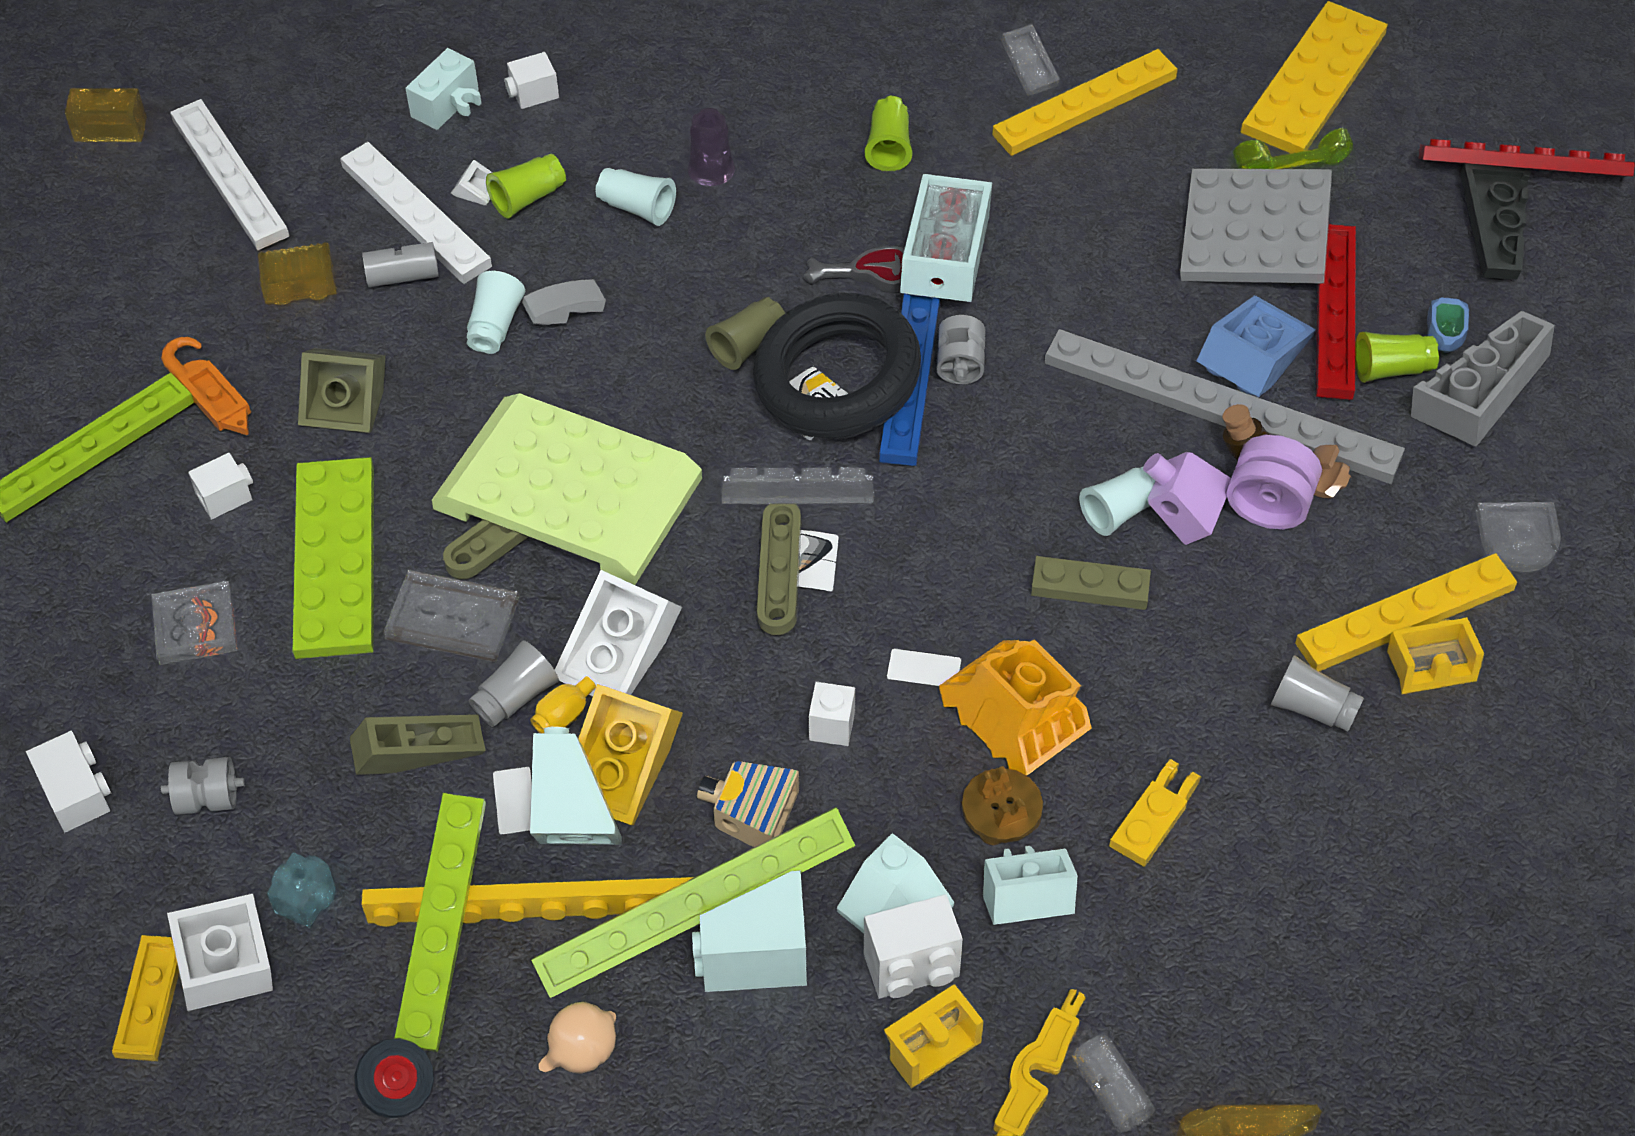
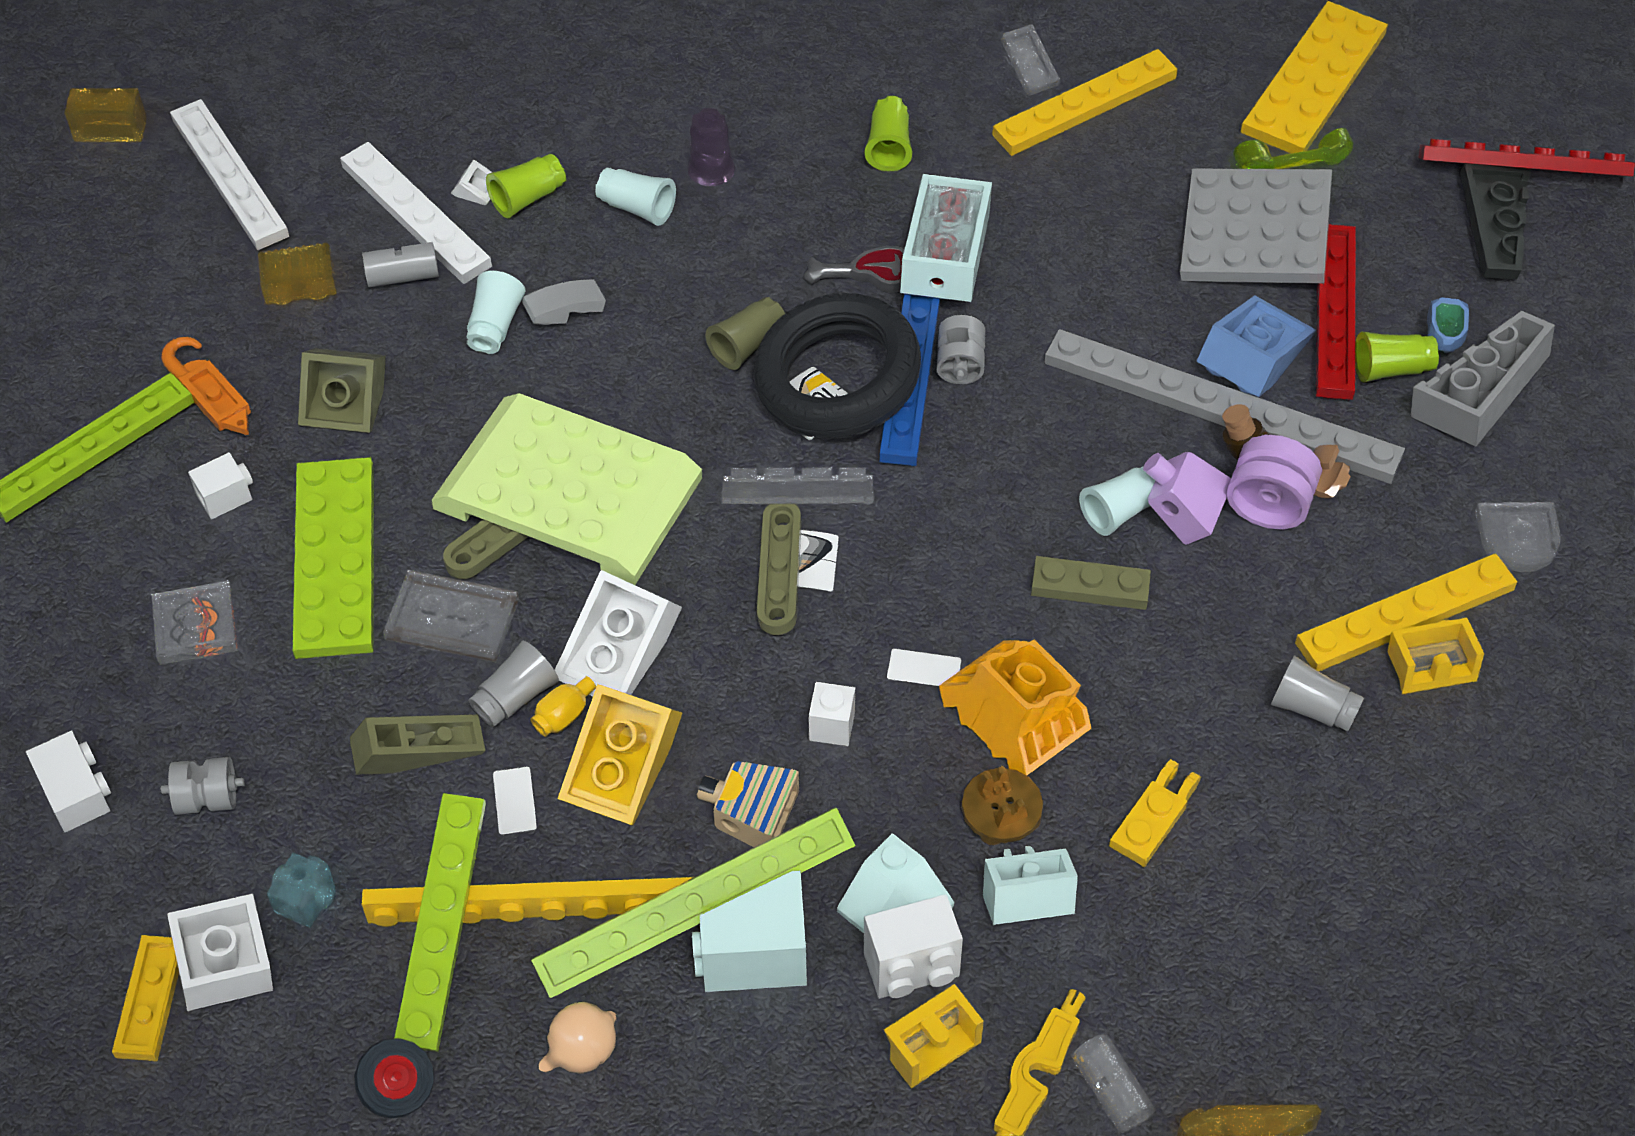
(443, 89): light aqua brick -> none
(532, 80): white brick -> none
(566, 794): light aqua slope -> none

